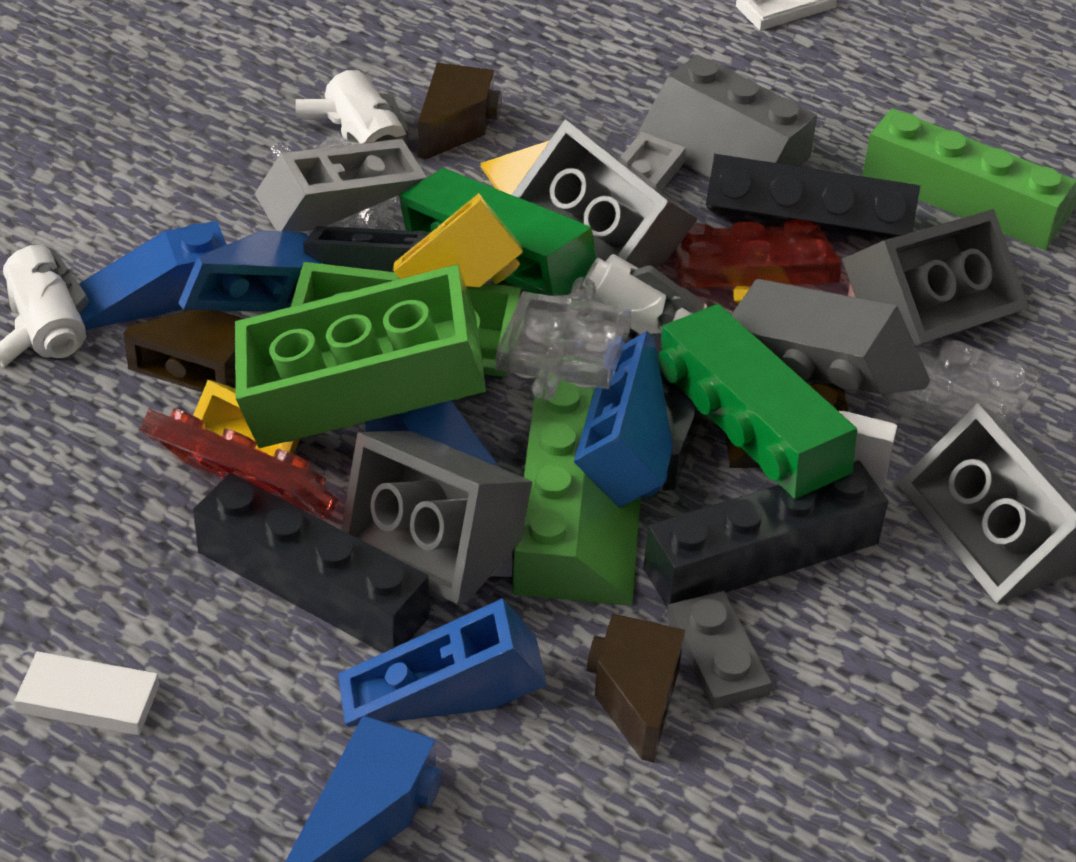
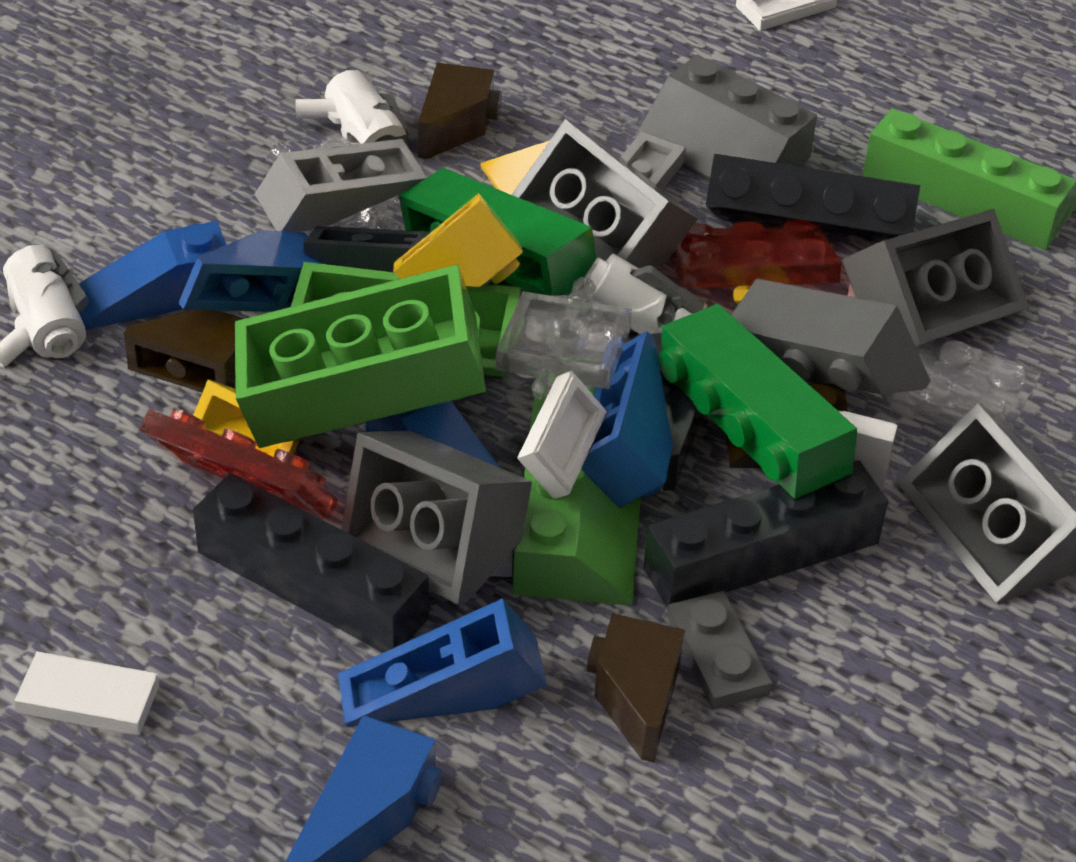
(562, 435): none -> white tile

